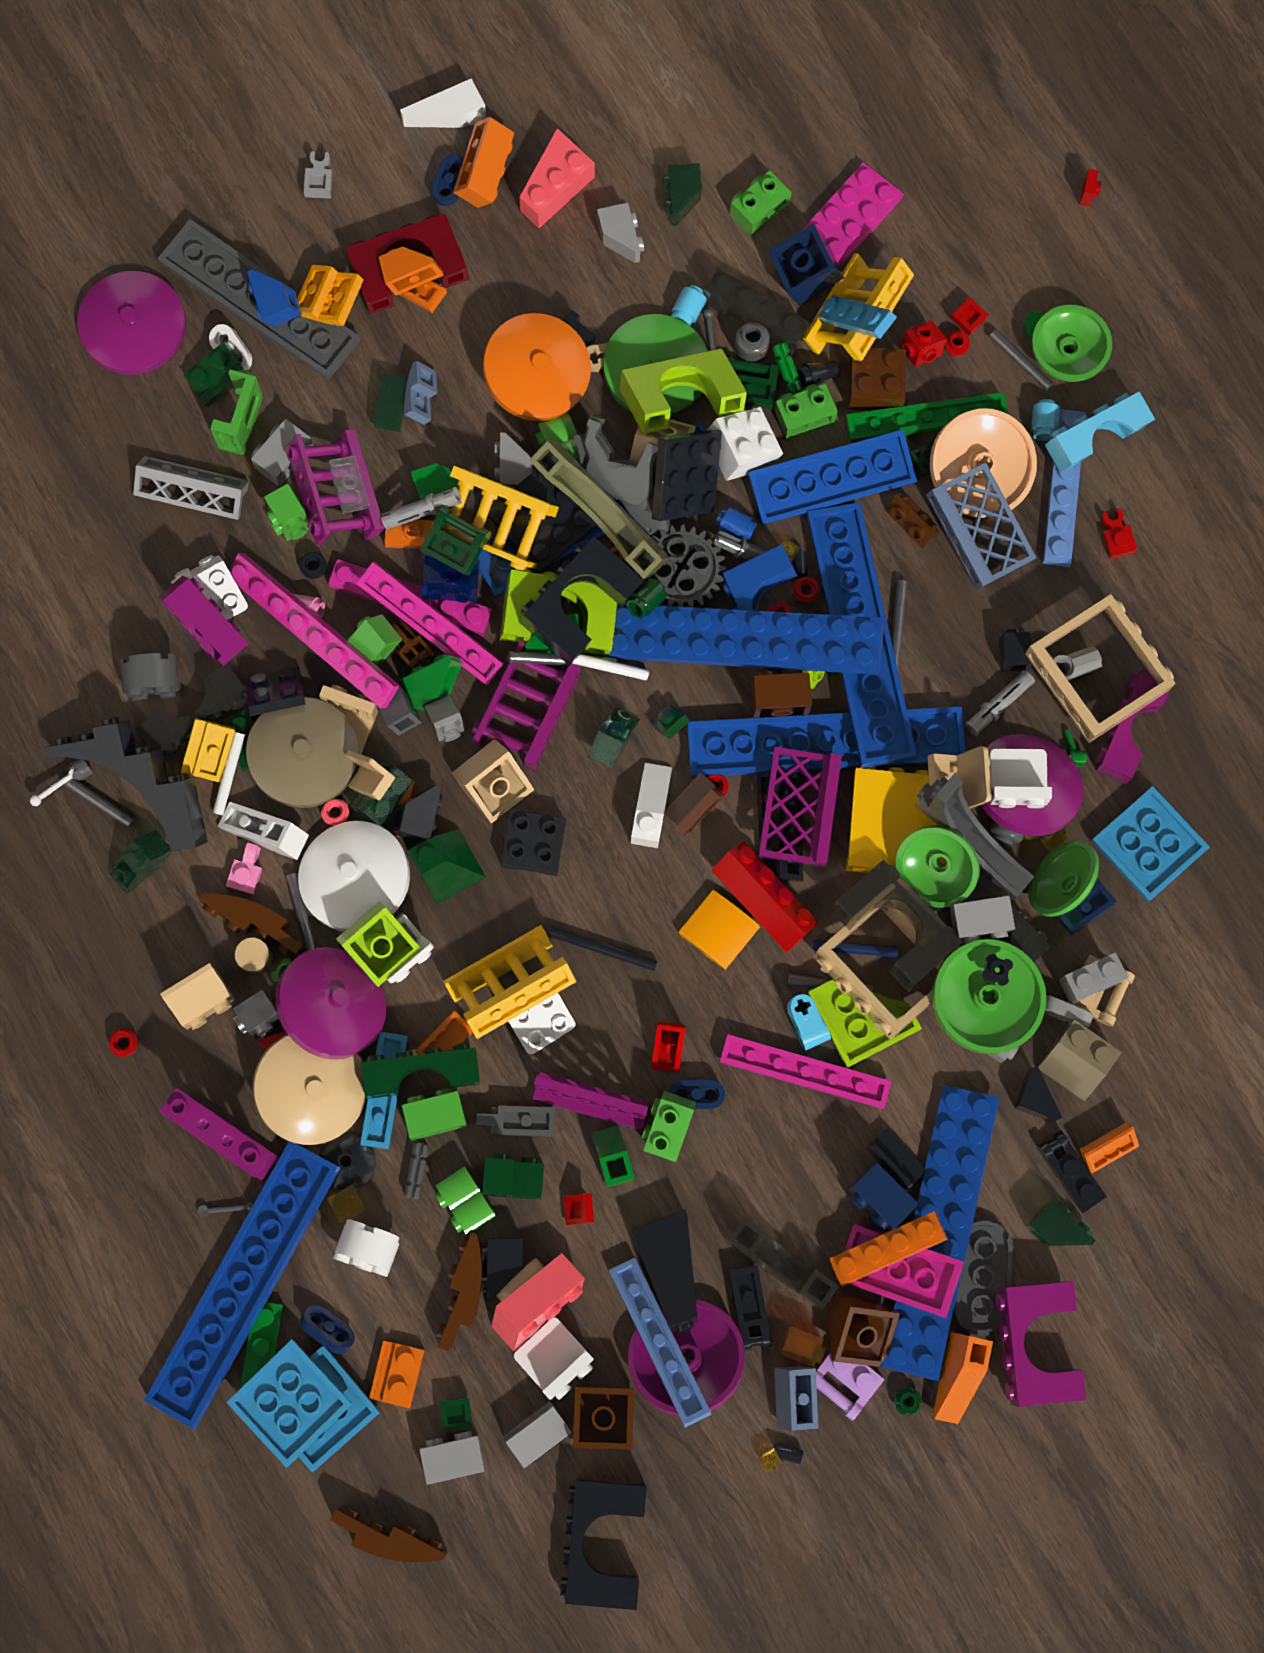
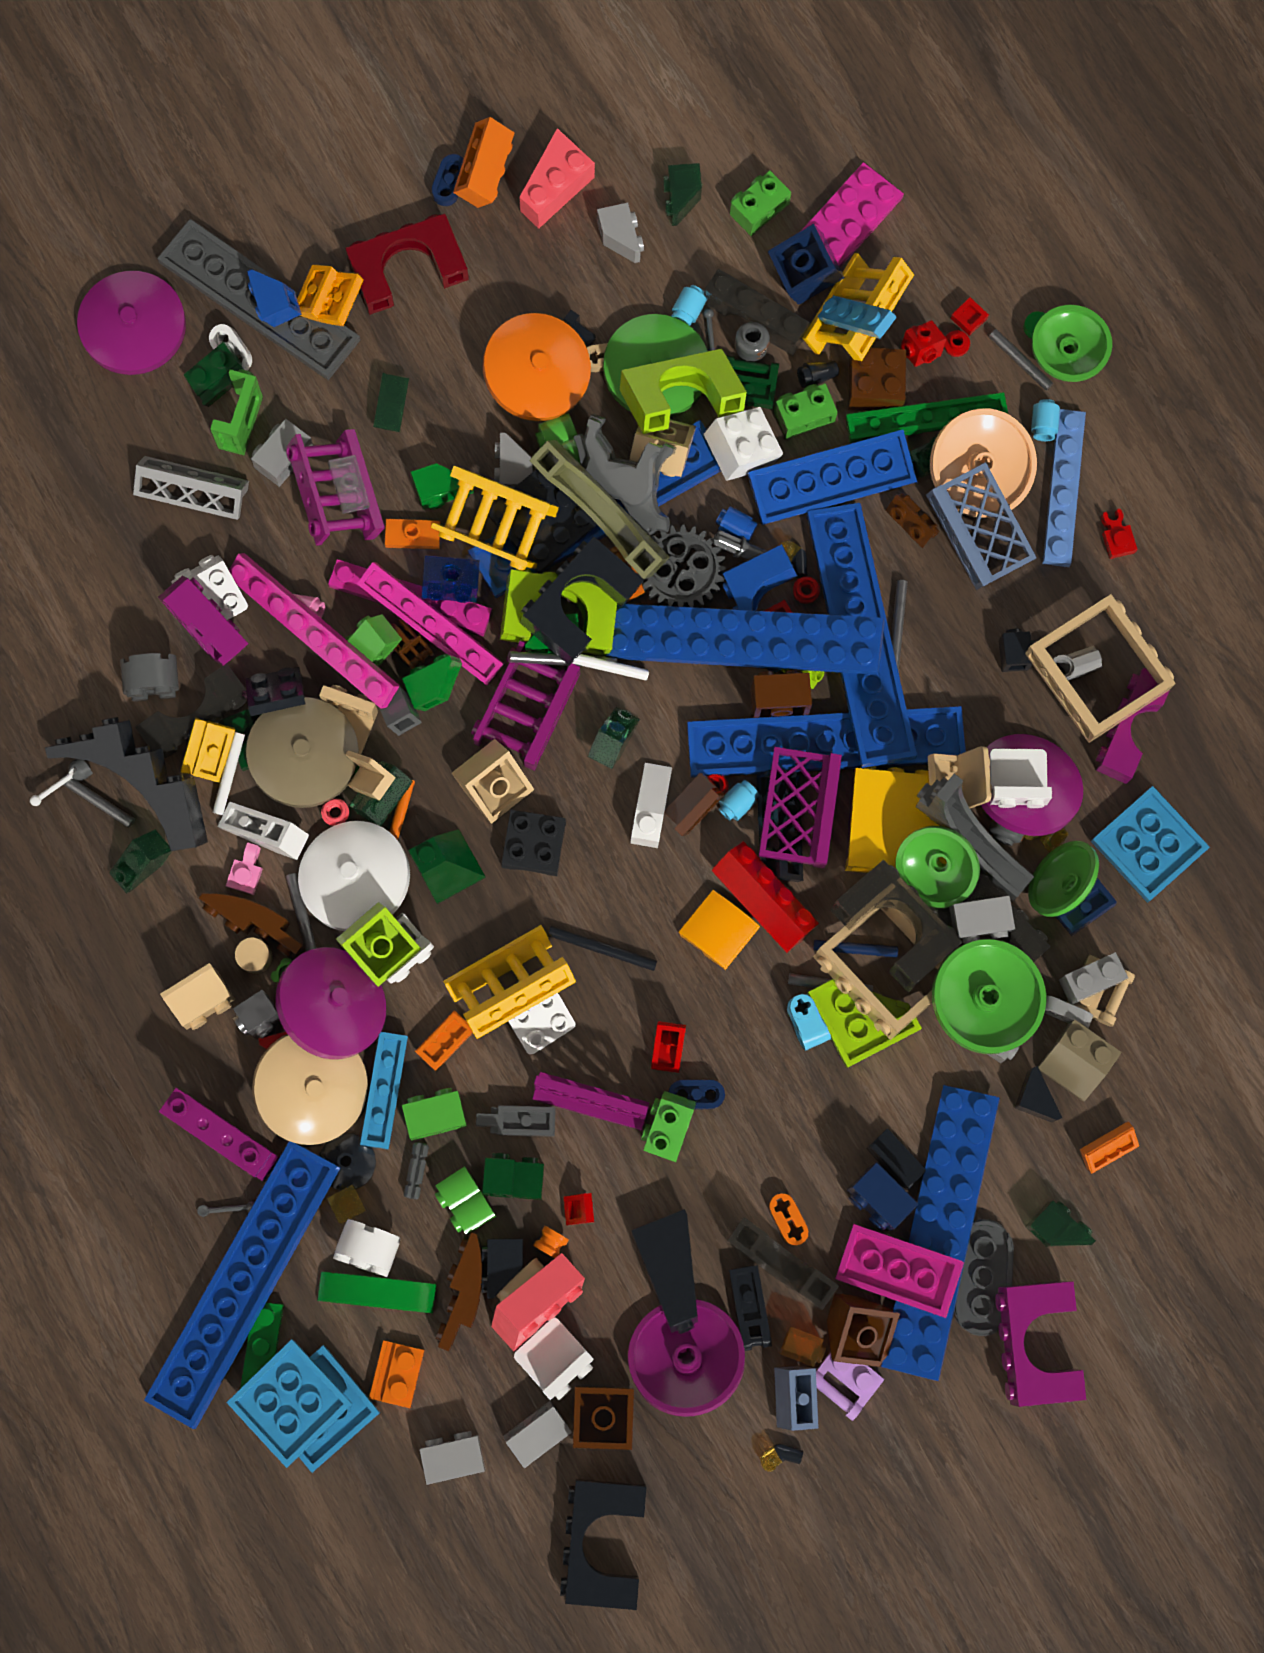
(115, 1039): red plate -> none
(286, 513): bright green brick -> none
(313, 557): black plate -> none
(319, 178): light grey plate -> none
(327, 1329): dark blue plate -> none
(376, 1292): none -> green slope
(384, 1075): dark green arch -> none
(399, 1545): reddish brown slope -> none
(407, 269): orange slope -> none
(416, 816): black slope -> none
(419, 389): sand blue slope -> none
(421, 508): light grey pin -> none
(426, 295): orange plate -> none
(445, 719): light grey slope -> none
(449, 109): white slope -> none
(451, 549): dark green plate -> none
(456, 1414): dark green plate -> none
(550, 1242): none -> orange wheel
(612, 1156): green slope -> none
(646, 598): dark green brick -> none
(660, 1343): medium blue plate -> none
(670, 721): dark green plate -> none
(686, 474): black plate -> none
(738, 800): none -> medium azure brick
(782, 1223): none -> orange beam
(787, 368): green axle -> none
(805, 1071): dark pink plate -> none
(888, 1248): orange plate -> none
(915, 1400): dark green plate -> none
(961, 1374): orange slope -> none
(989, 973): black plate -> none
(998, 703): light grey pin -> none
(1072, 1172): black plate -> none
(1077, 757): green hand -> none
(1090, 187): red plate -> none
(1123, 418): medium azure arch -> none

